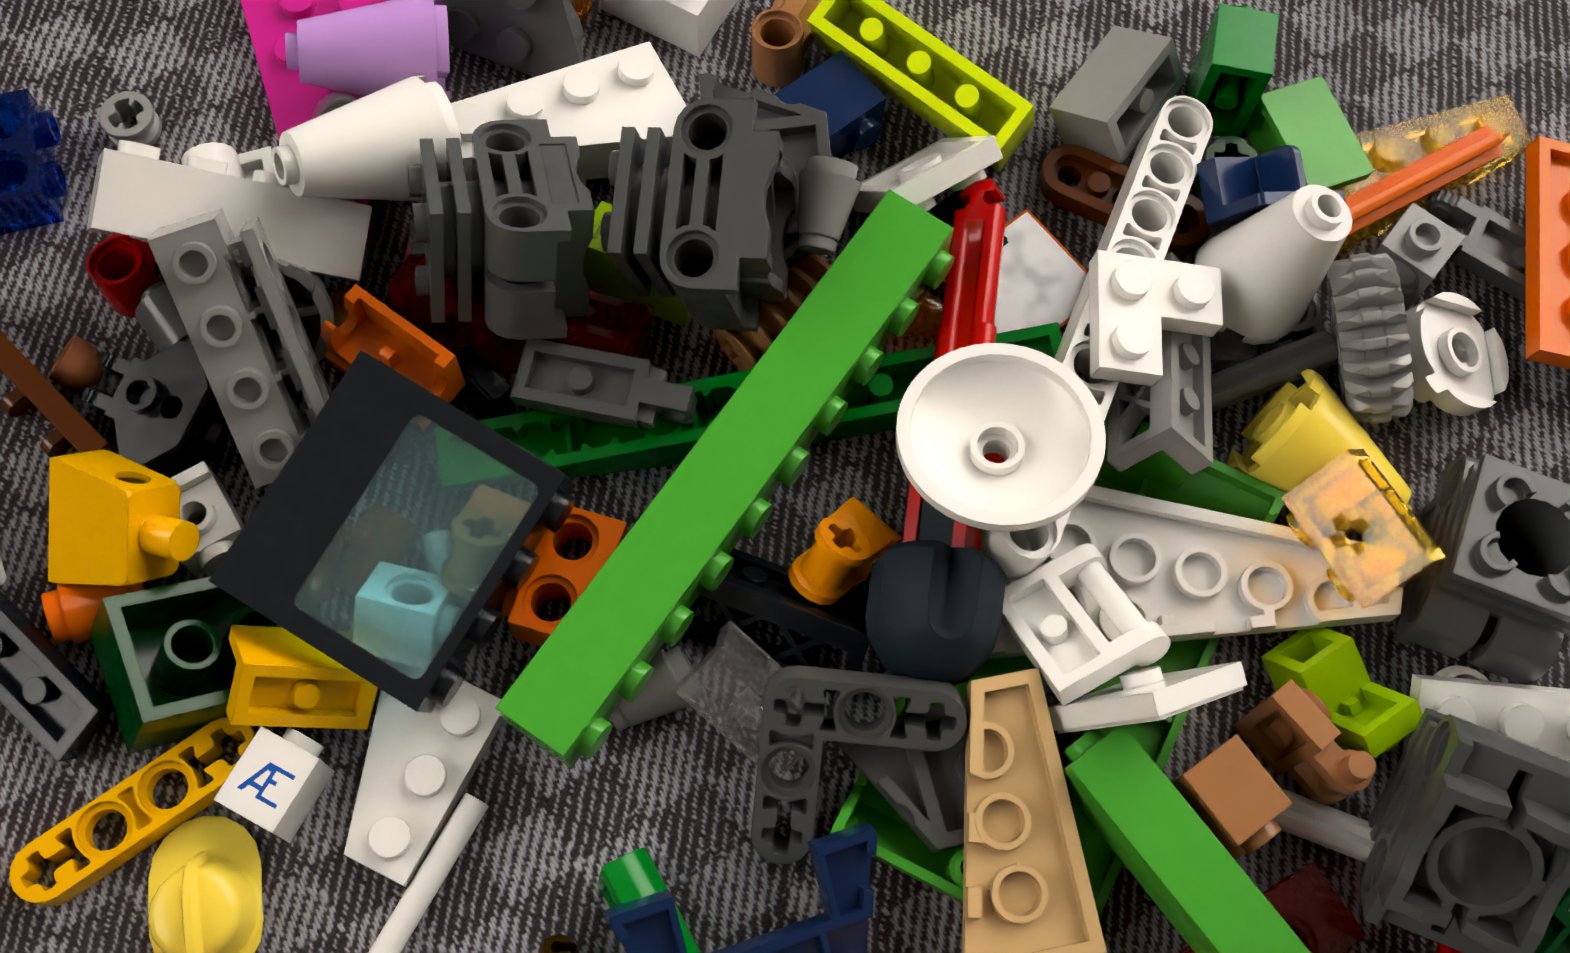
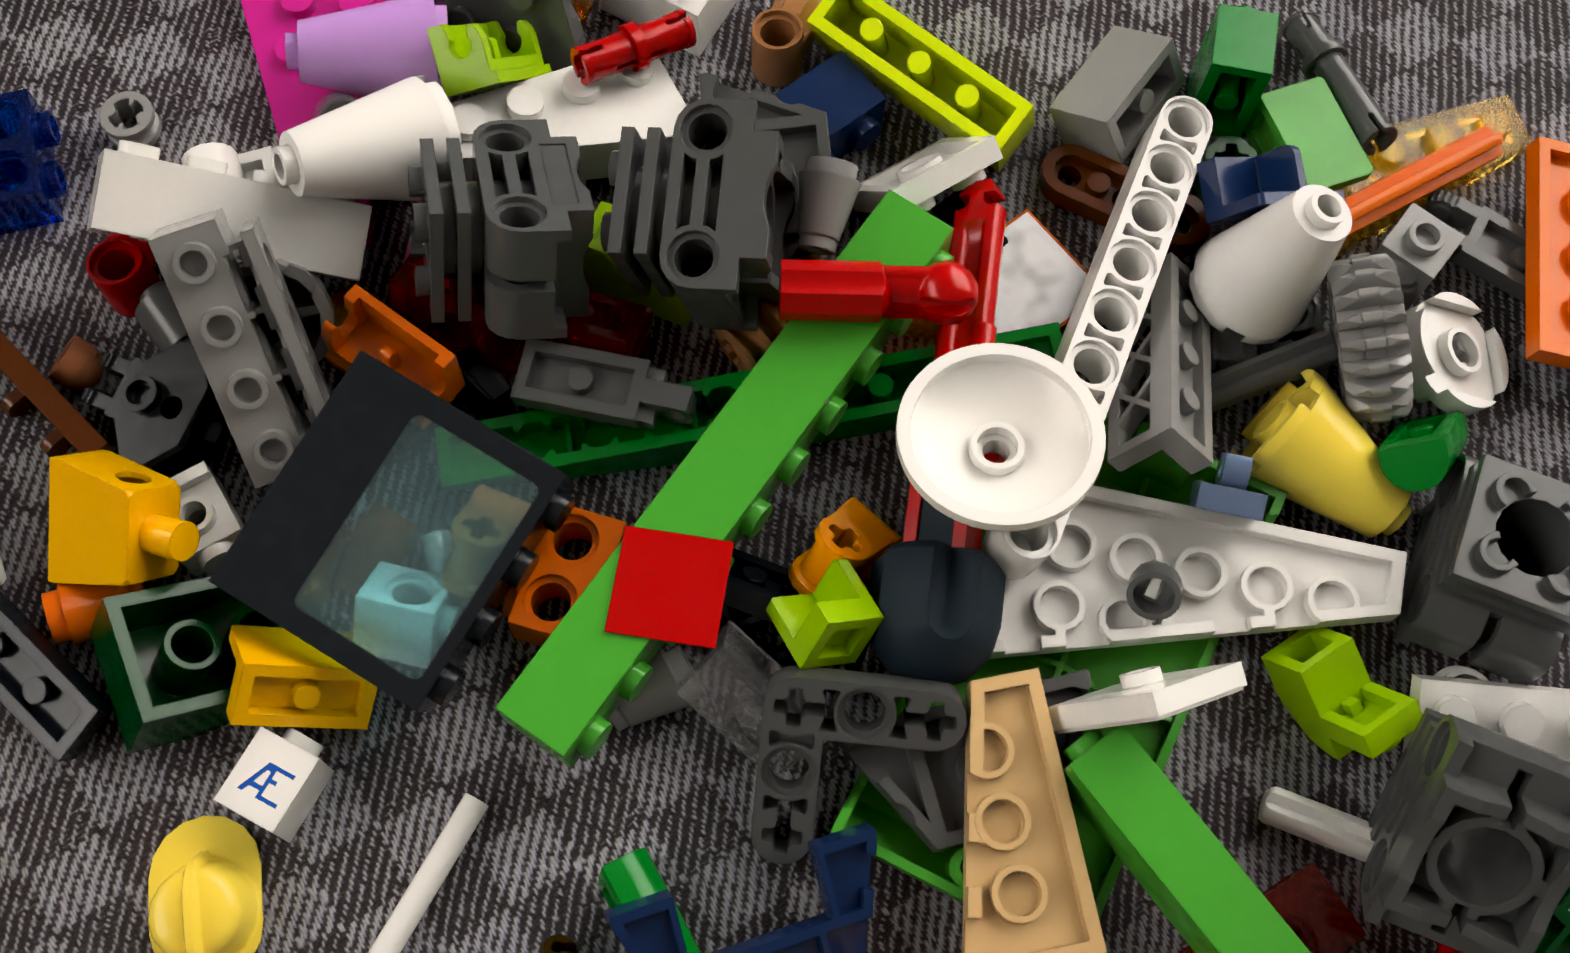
(136, 803): yellow beam -> none
(416, 777): white wing -> none
(477, 60): none -> lime hinge
(633, 47): none -> red pin
(669, 587): none -> red sticker
(830, 622): none -> lime panel
(870, 291): none -> red piece
(1062, 636): white plate -> none
(1135, 301): white plate -> none
(1167, 598): none -> dark grey hinge
(1229, 491): none -> sand blue tile
(1234, 797): medium nougat brick -> none
(1297, 737): medium nougat plate -> none
(1328, 60): none -> dark grey pin
(1394, 546): clear yellow brick -> none
(1423, 450): none -> green brick

